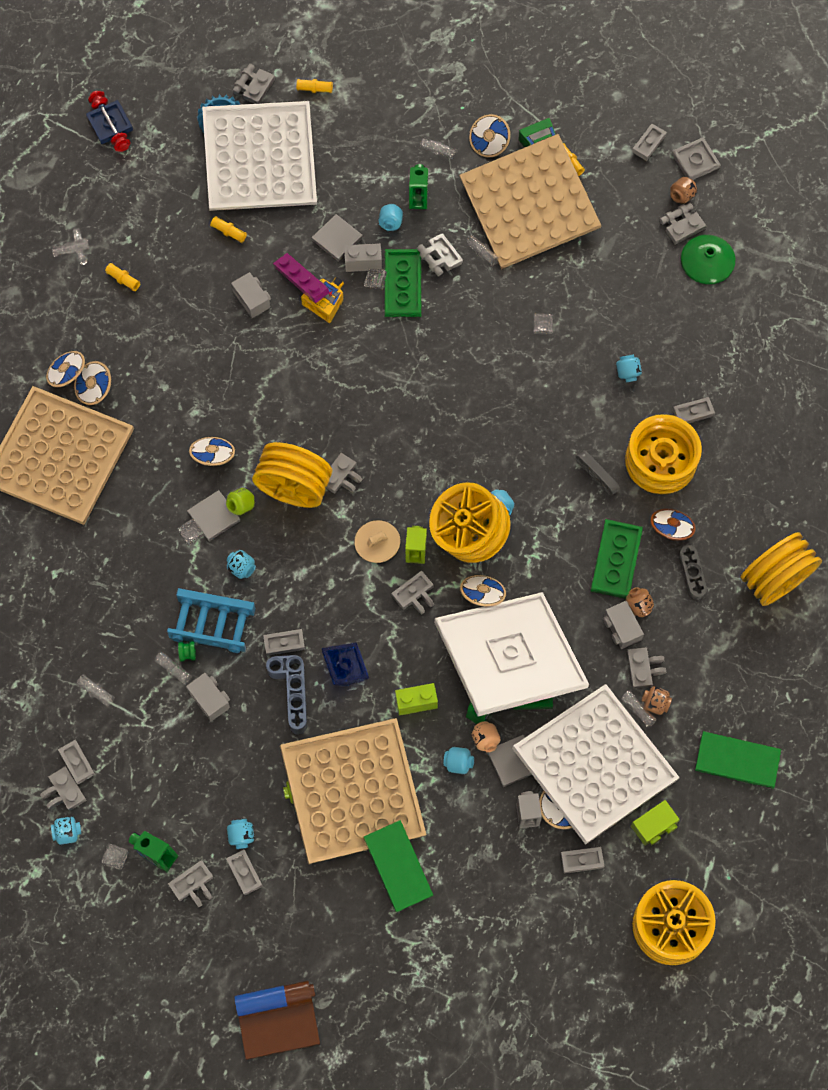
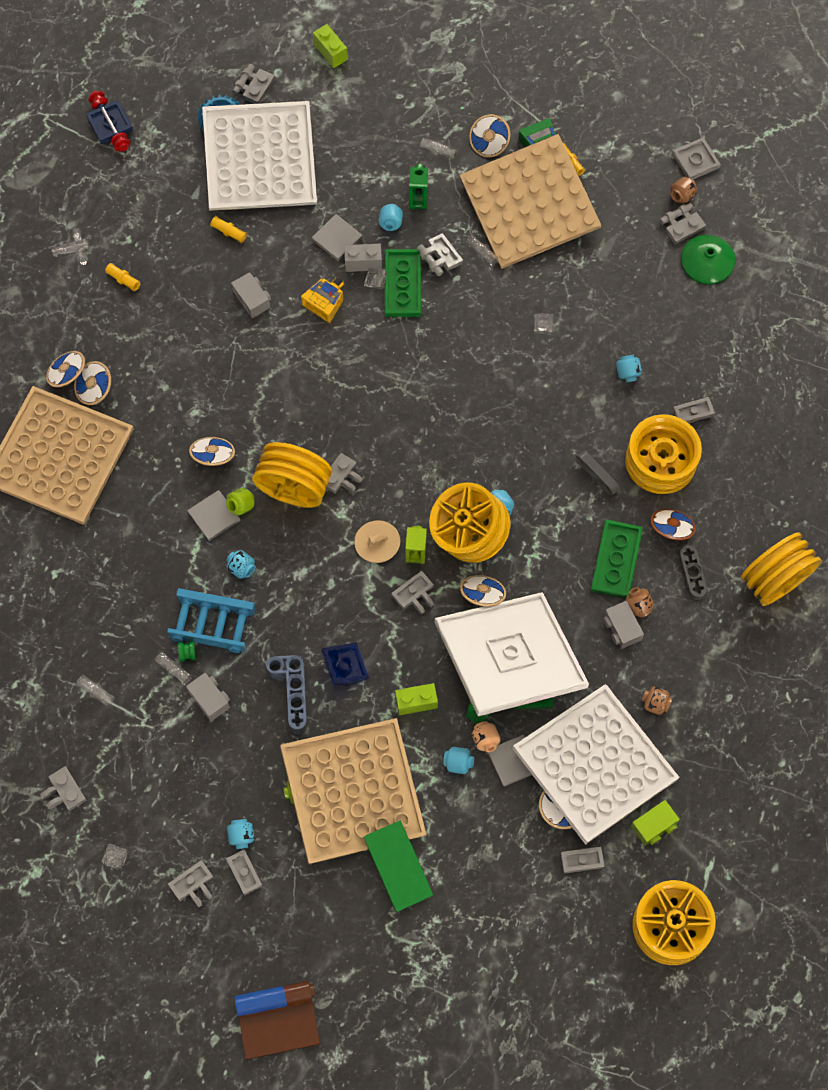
(65, 830): medium azure head -> none
(76, 762): light grey plate -> none
(153, 850): green torso -> none
(190, 531): clear plate -> none
(284, 642): light grey plate -> none
(301, 278): magenta plate -> none
(314, 86): yellow pin -> none
(330, 46): none -> lime brick
(528, 810): light grey brick -> none
(638, 709): clear pin -> none
(640, 667): light grey hinge -> none
(649, 142): light grey plate -> none
(738, 759): green tile -> none

